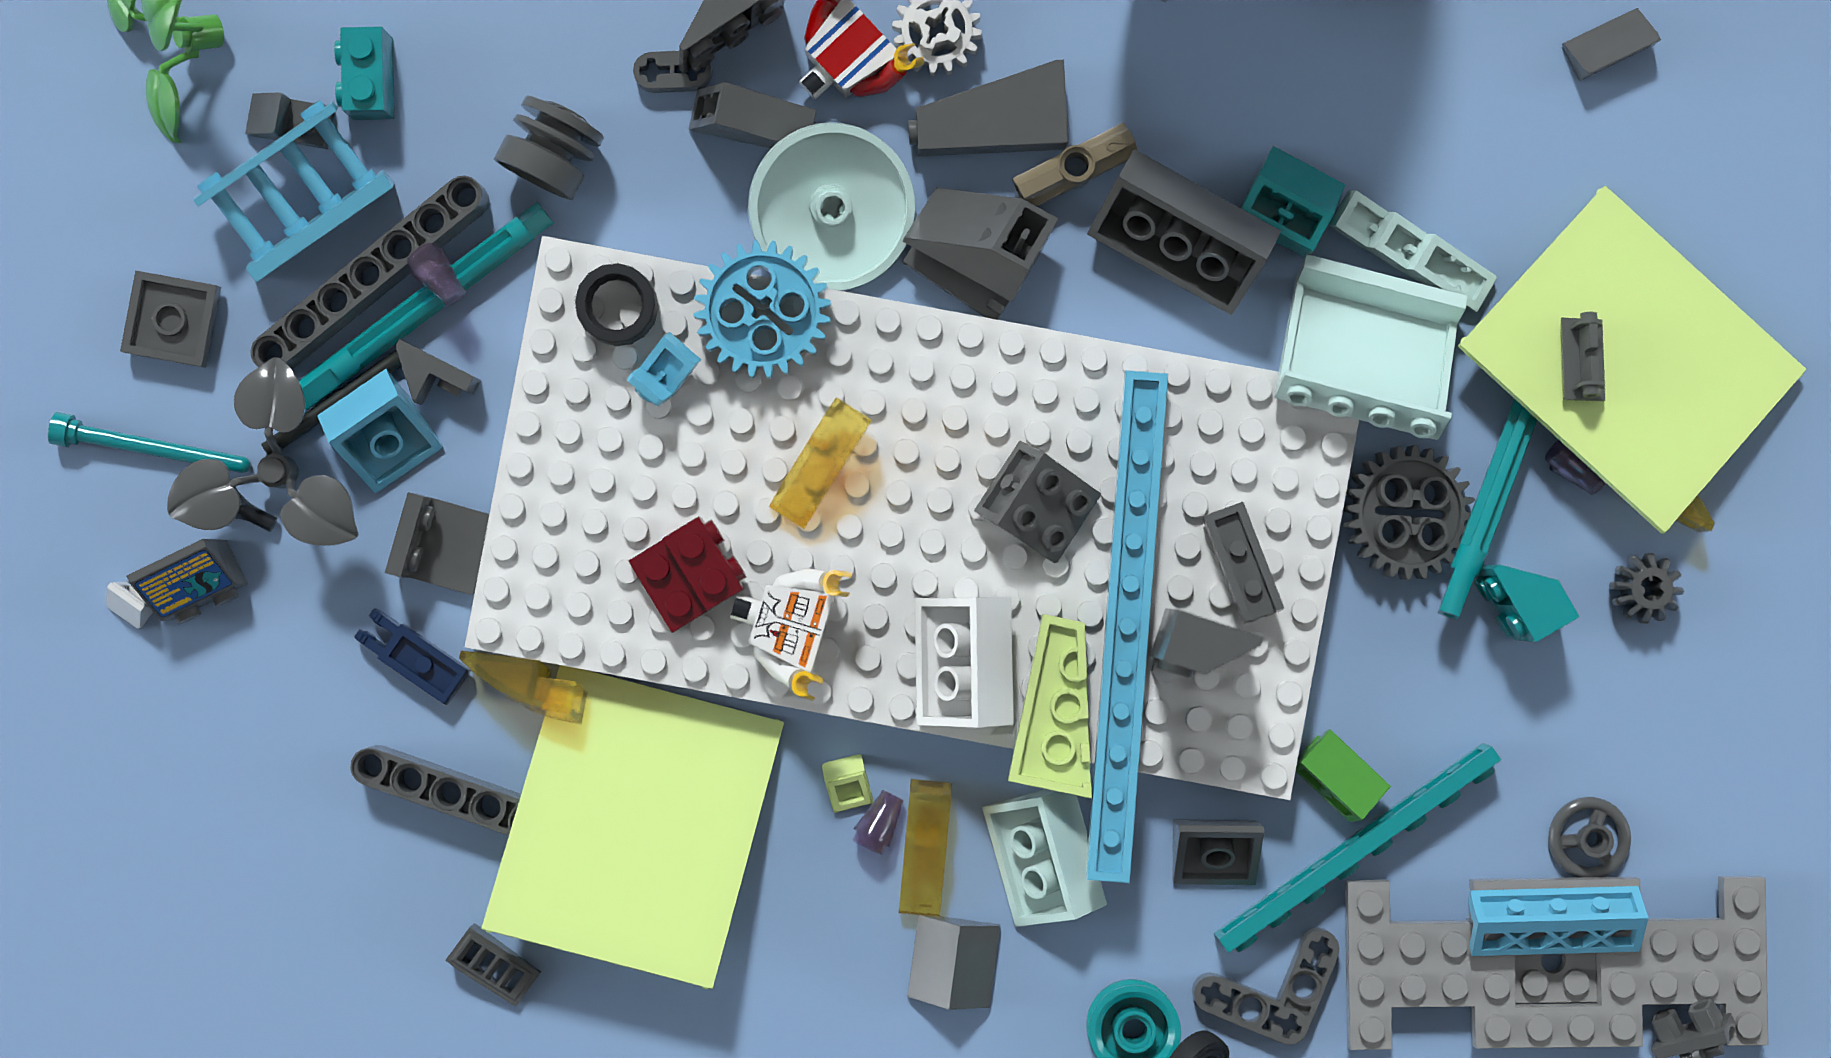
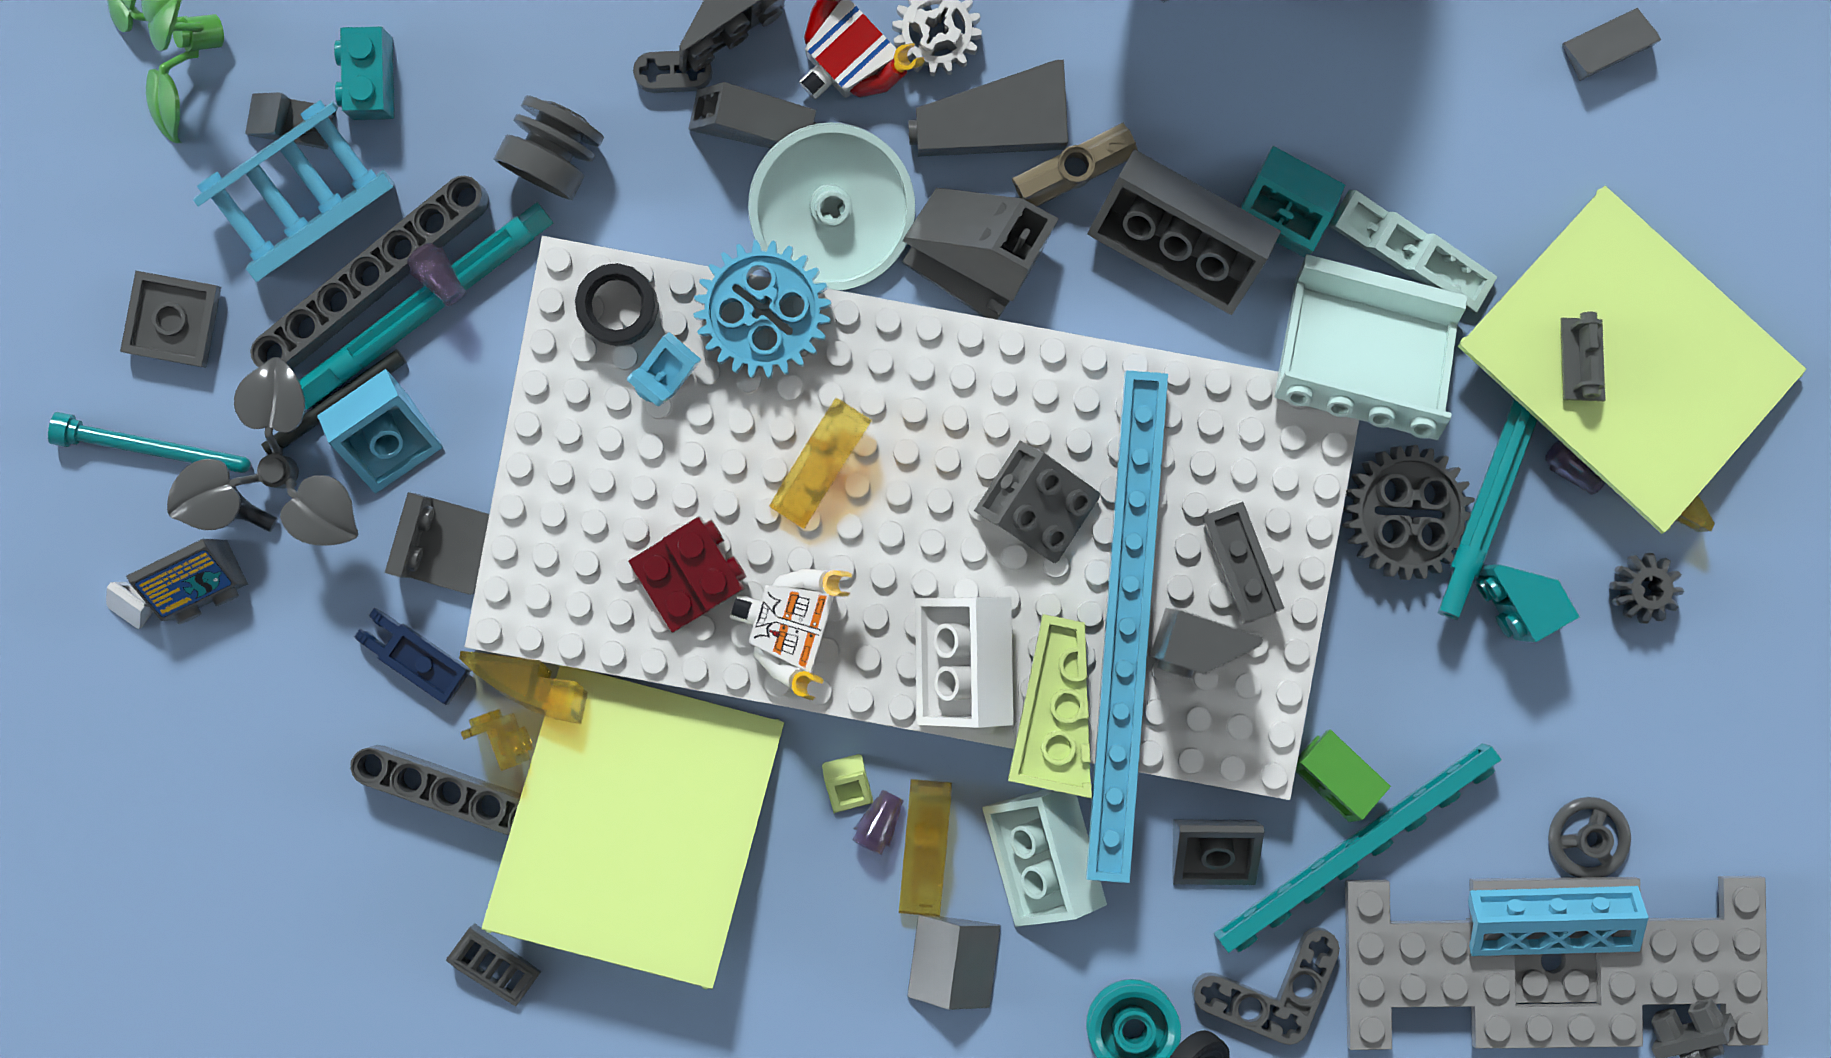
(423, 369): dark grey slope -> none
(507, 739): none -> clear yellow bracket

